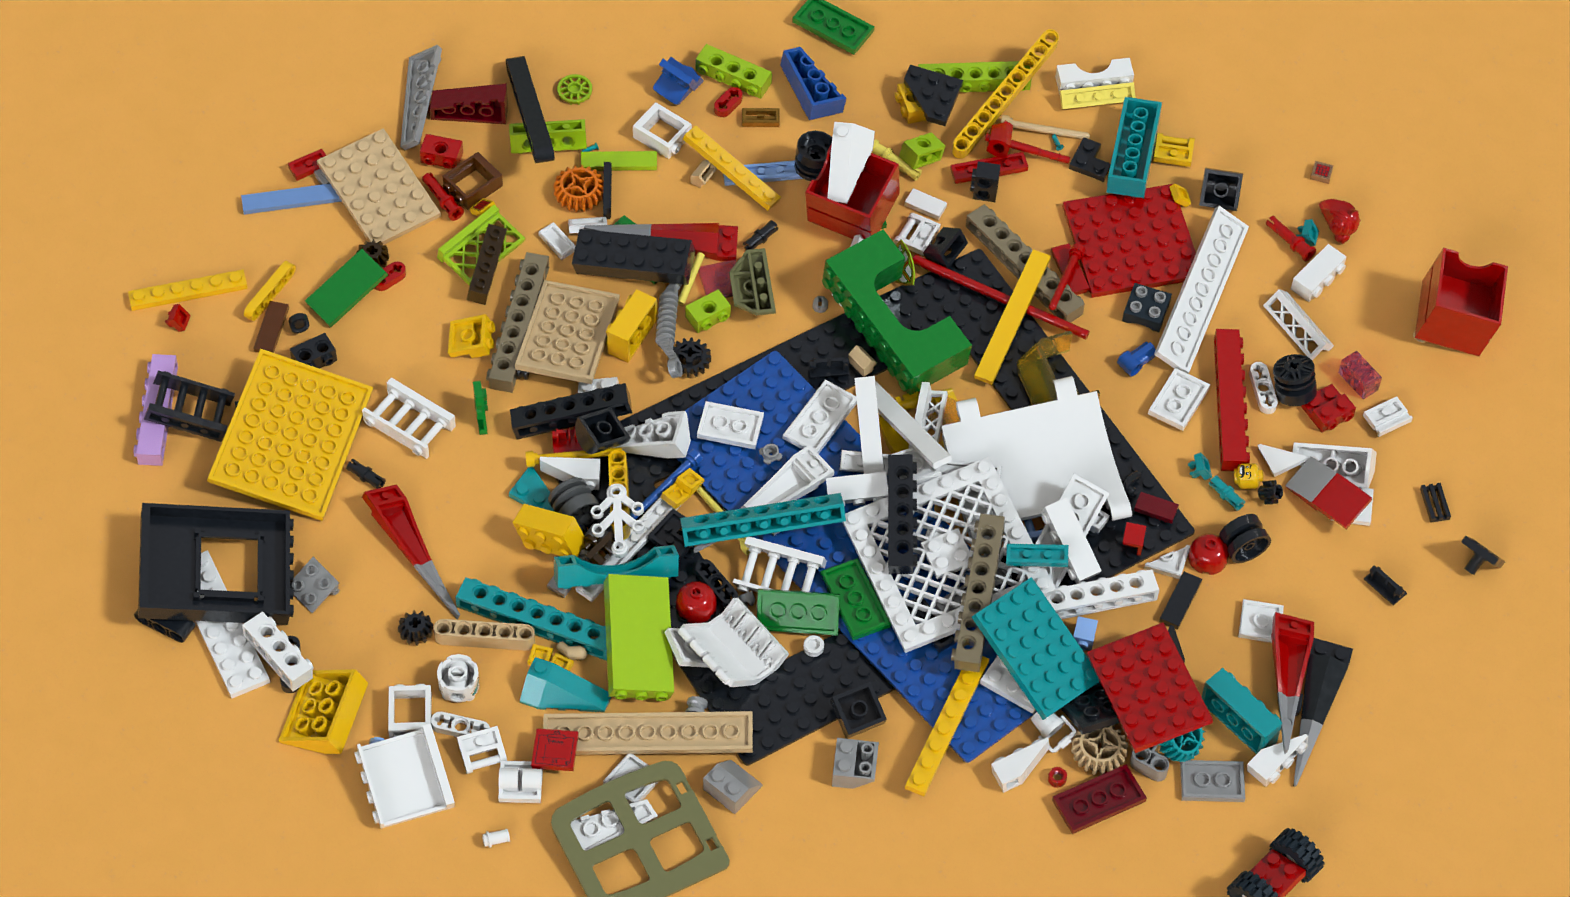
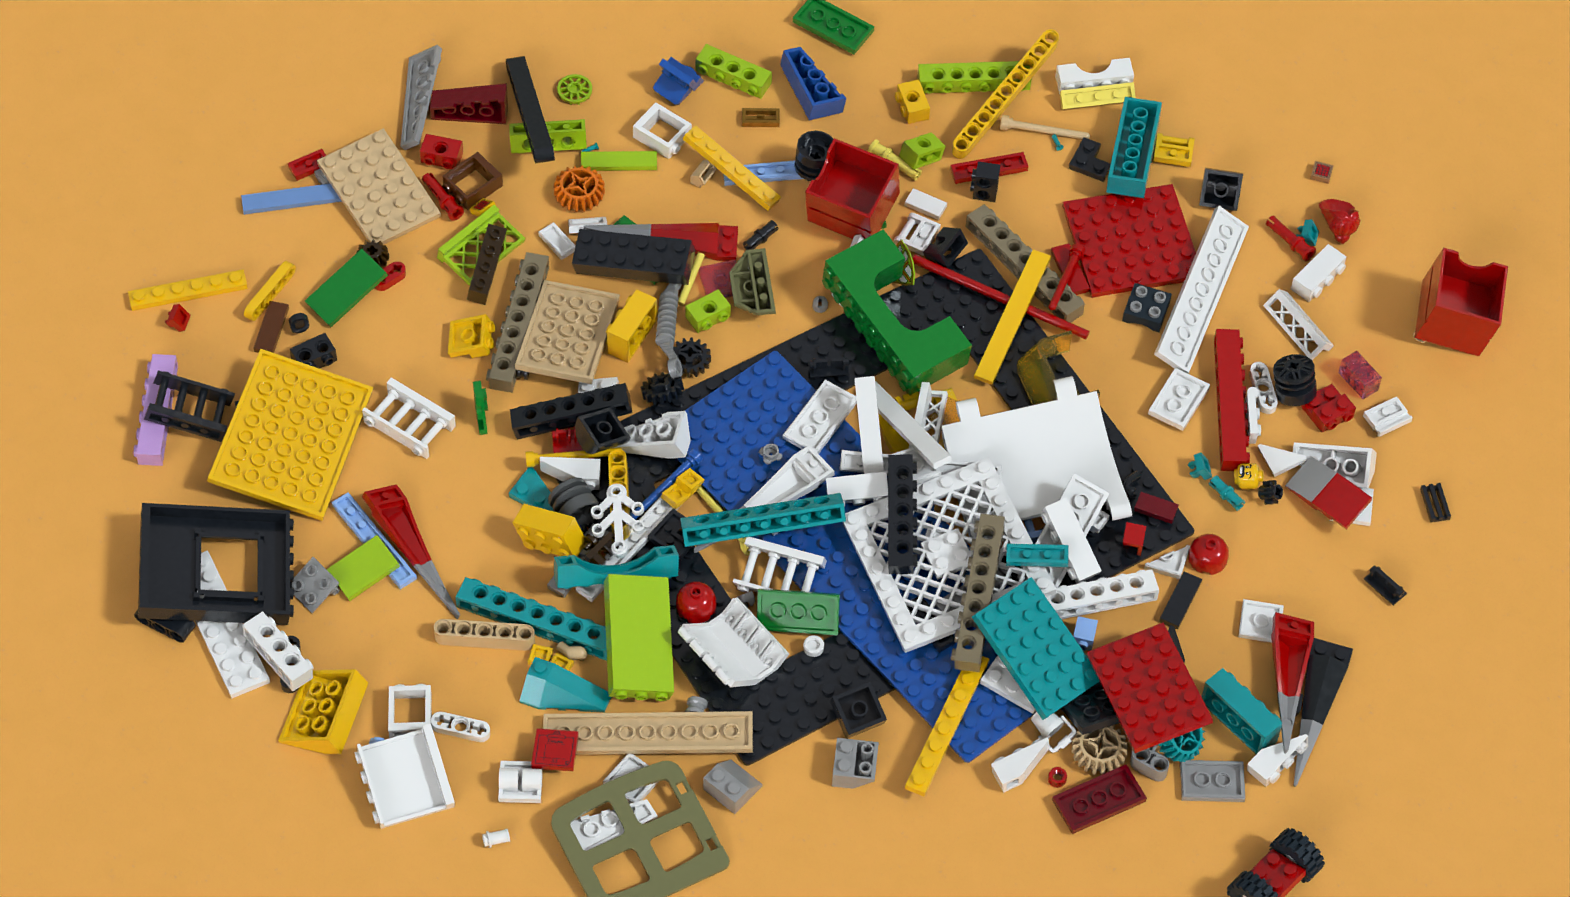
(363, 567): none -> lime tile
(365, 474): black pin -> none
(365, 530): none -> light blue tile
(415, 627): black gear -> none
(458, 678): white brick -> none
(478, 743): white plate -> none
(607, 190): black tile -> none
(662, 388): none -> black gear
(683, 652): white tile -> none
(715, 574): black beam -> none
(725, 100): red beam -> none
(730, 425): white plate -> none
(849, 153): white wedge -> none
(858, 601): green tile -> none
(861, 360): tan piece -> none
(933, 92): black plate -> none
(1000, 142): red piece -> none
(1133, 361): blue piece -> none
(1180, 195): yellow tile -> none
(1245, 538): black wheel -> none
(1252, 415): none -> white plate
(1481, 554): black tile -> none

